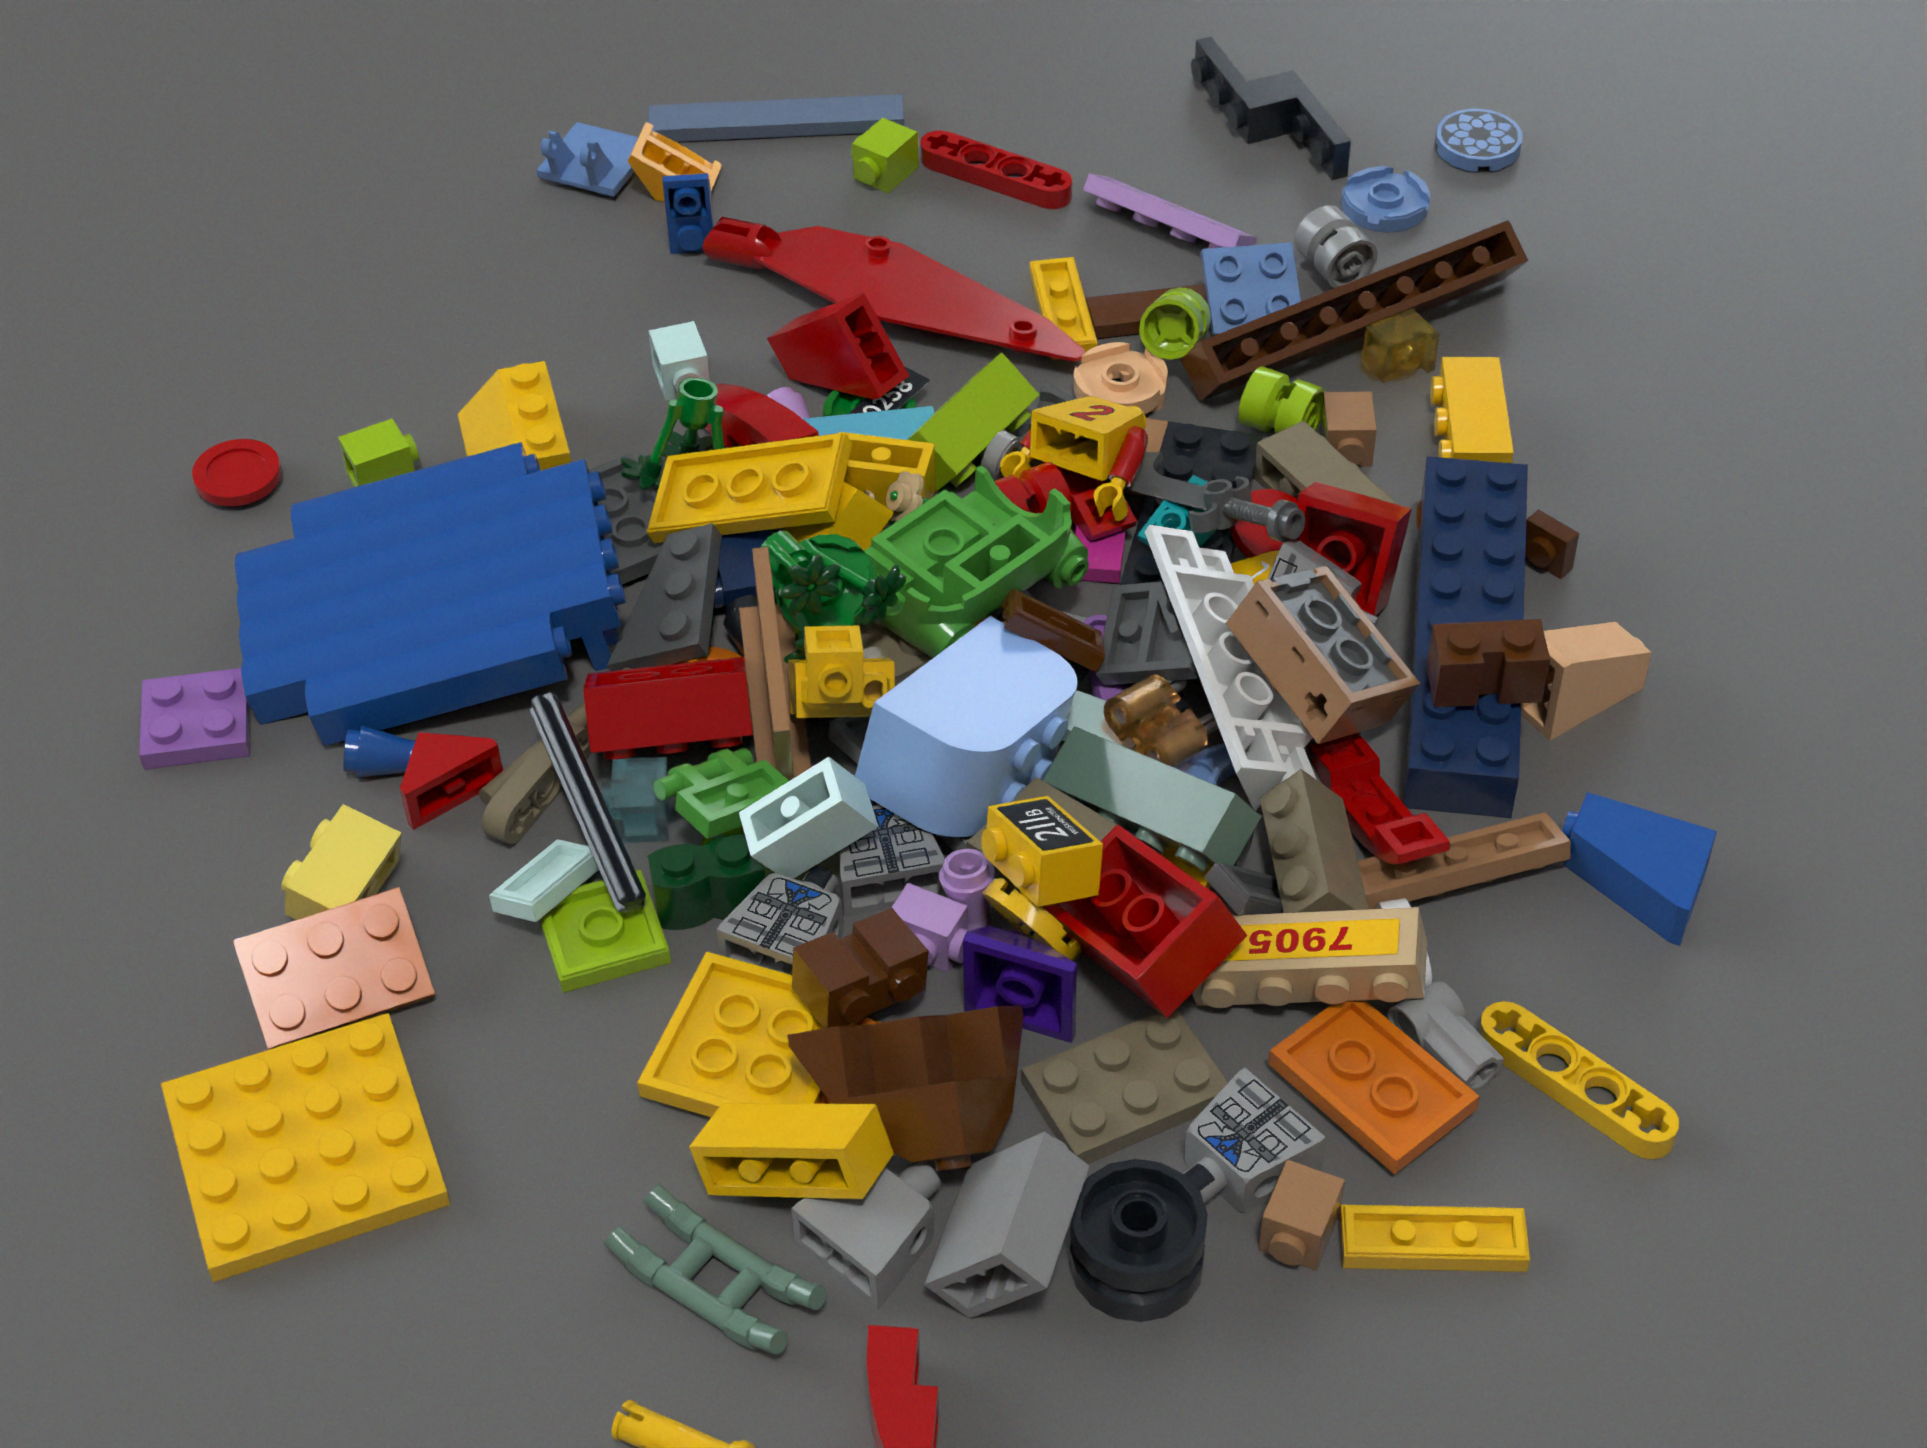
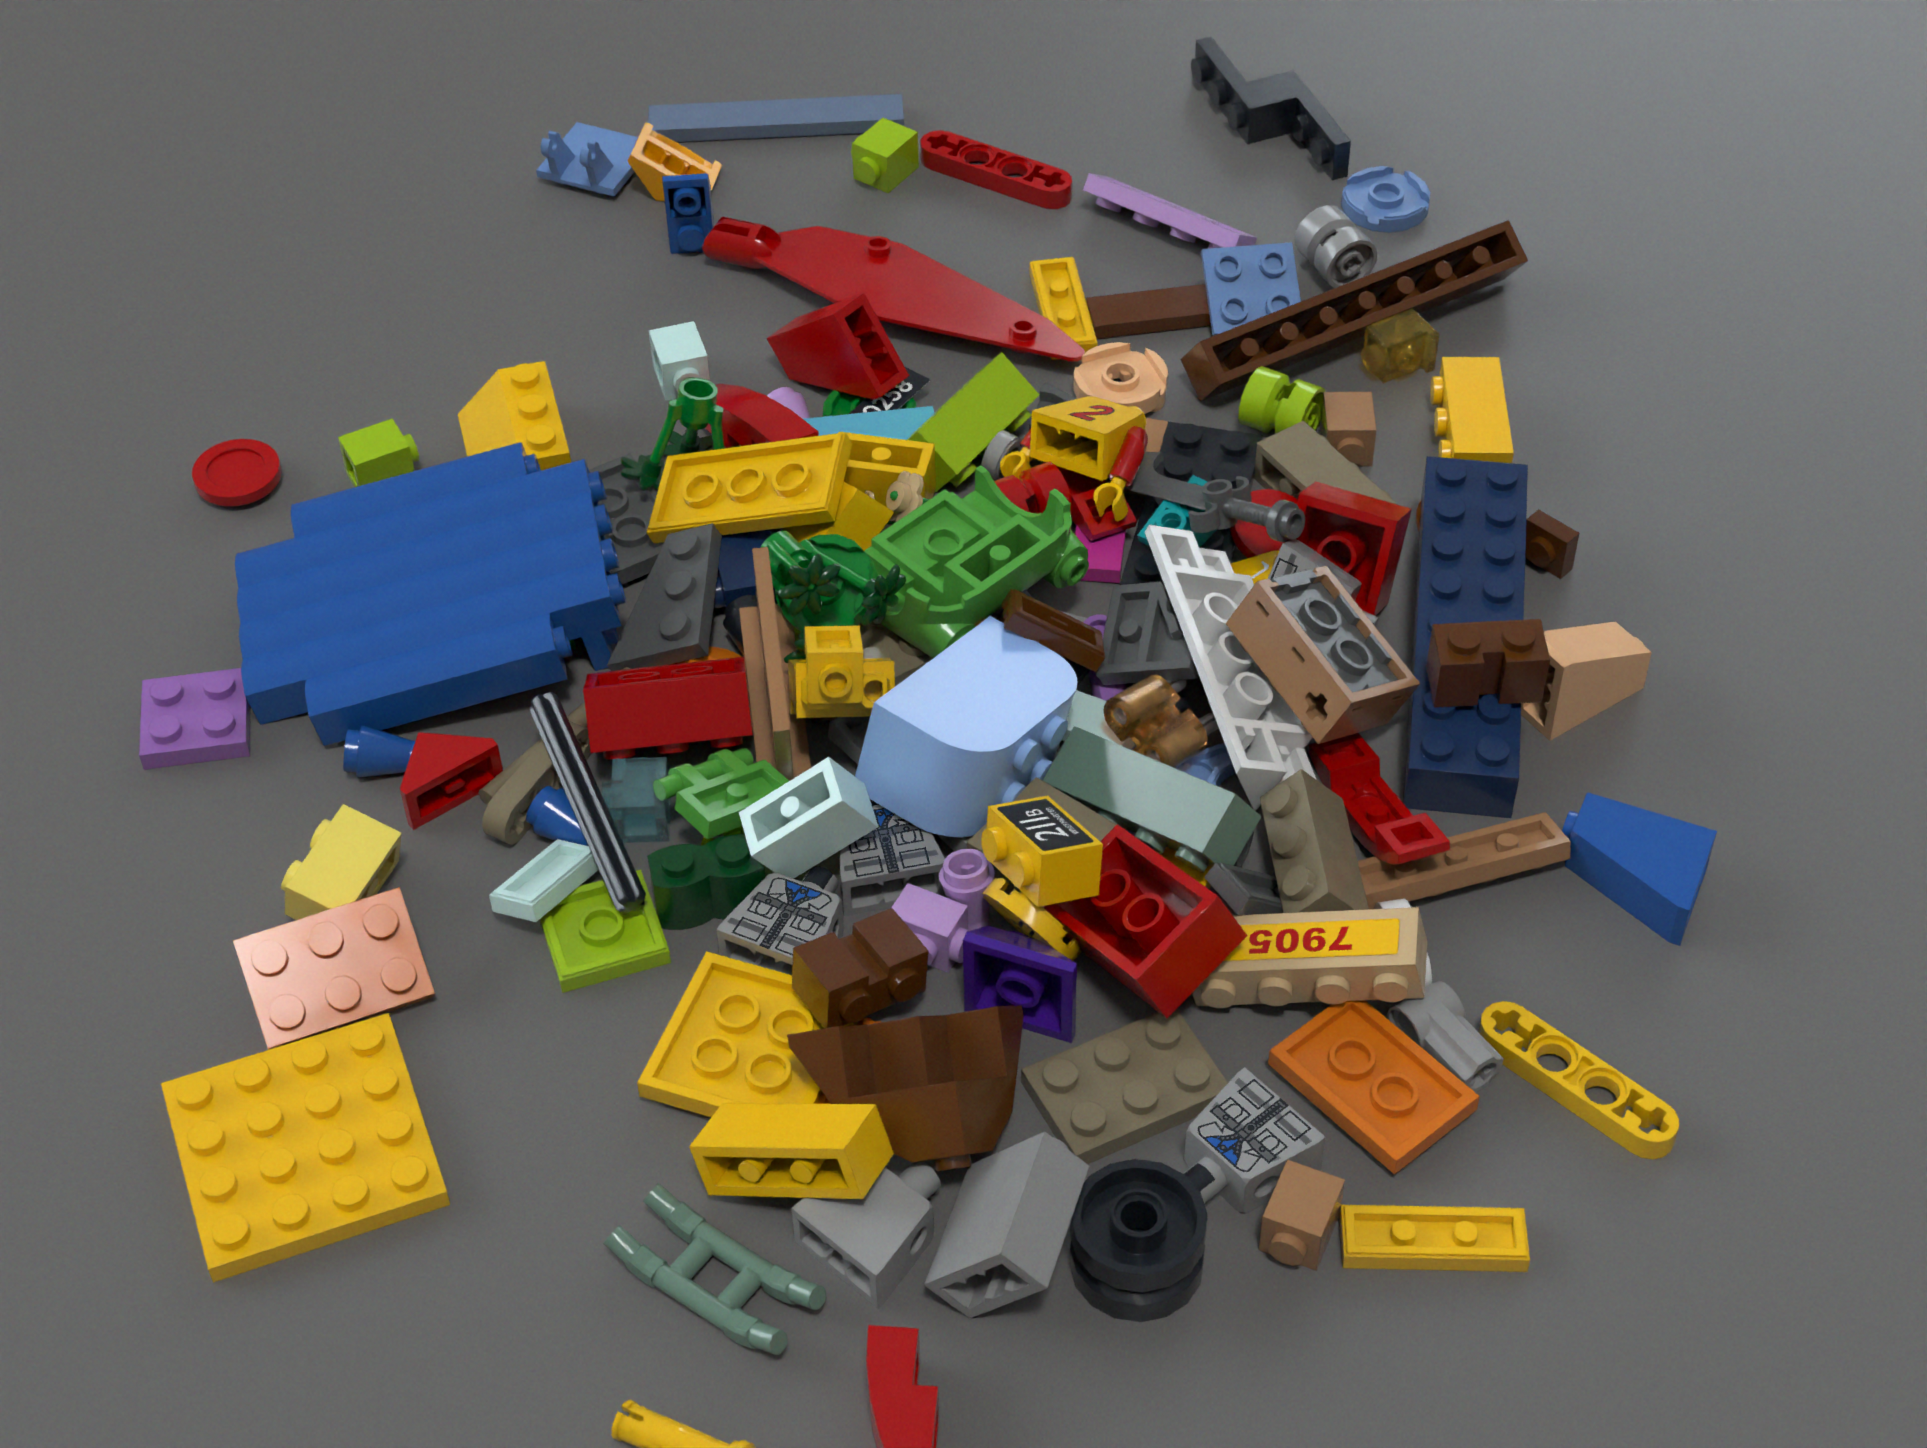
(554, 816): none -> blue cone
(1175, 323): lime wheel -> none
(1478, 139): medium blue tile -> none

